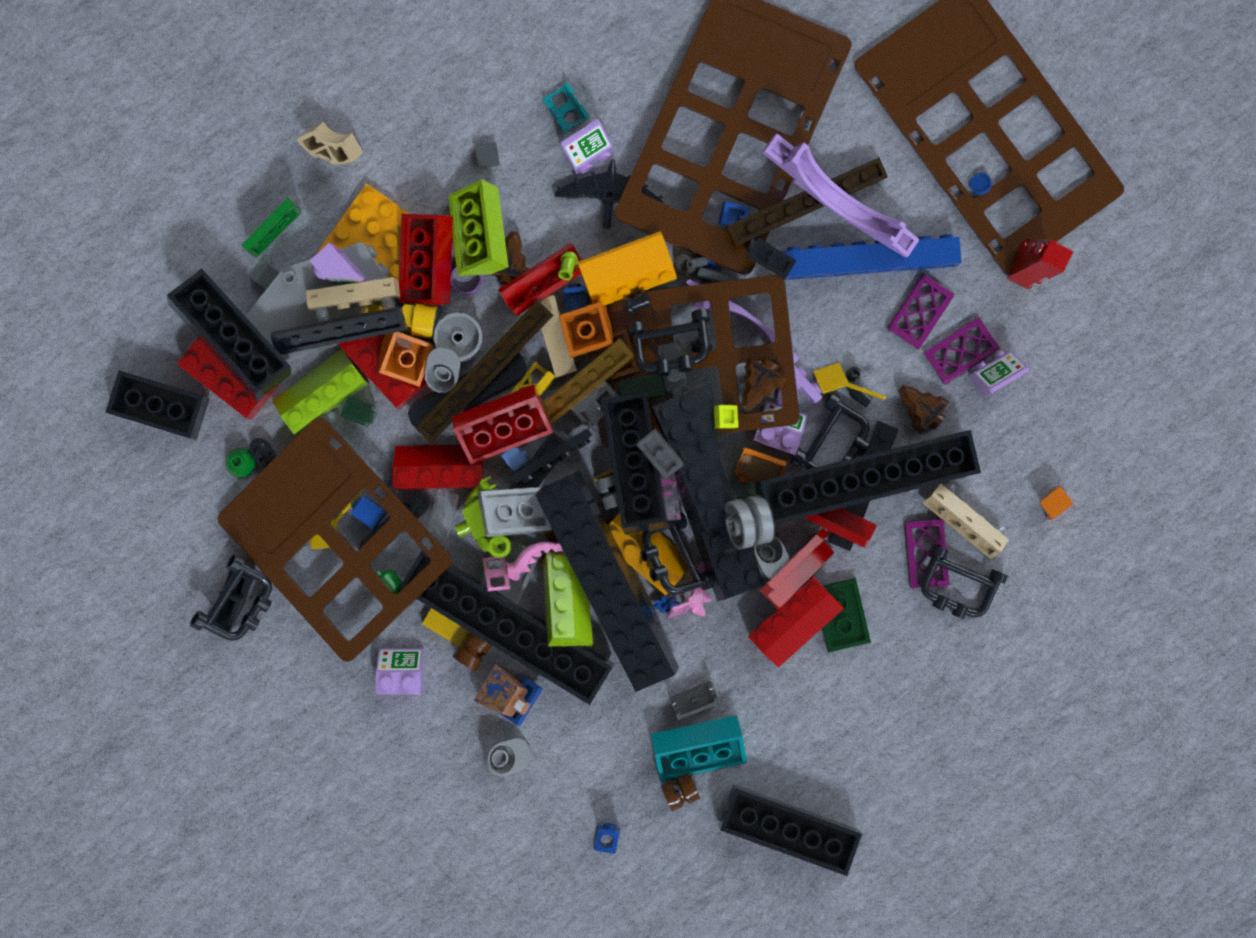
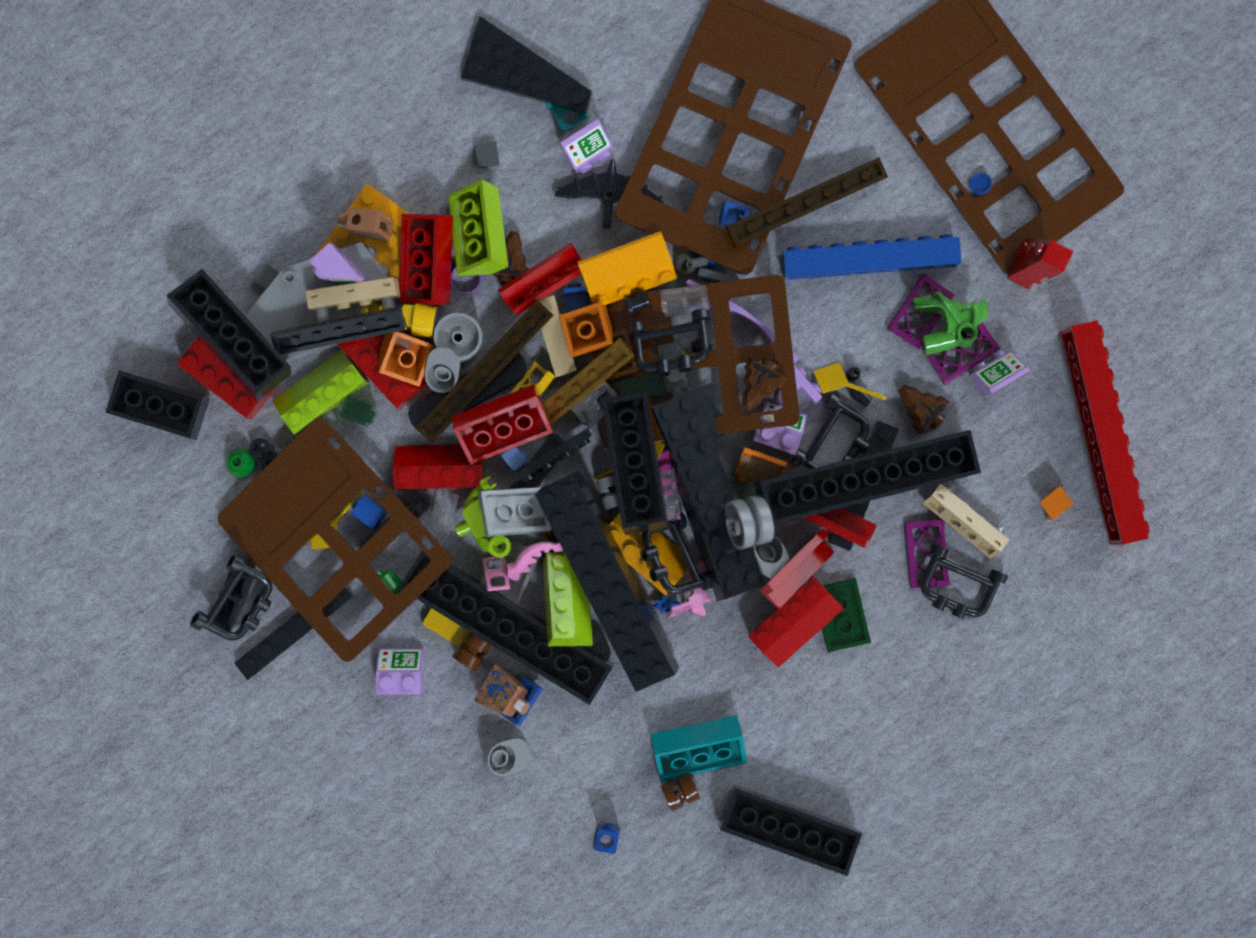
(271, 228): green tile -> none
(283, 639): none -> black plate
(330, 146): tan brick -> none
(367, 223): none -> nougat torso
(509, 66): none -> black wing
(568, 261): lime pin -> none
(660, 453): flat silver hinge -> none
(684, 300): none -> clear hinge
(694, 700): flat silver hinge -> none
(726, 416): neon yellow plate -> none
(771, 258): black hinge -> none
(807, 174): lavender slope -> none
(956, 318): none -> bright green helmet
(1105, 433): none -> red brick

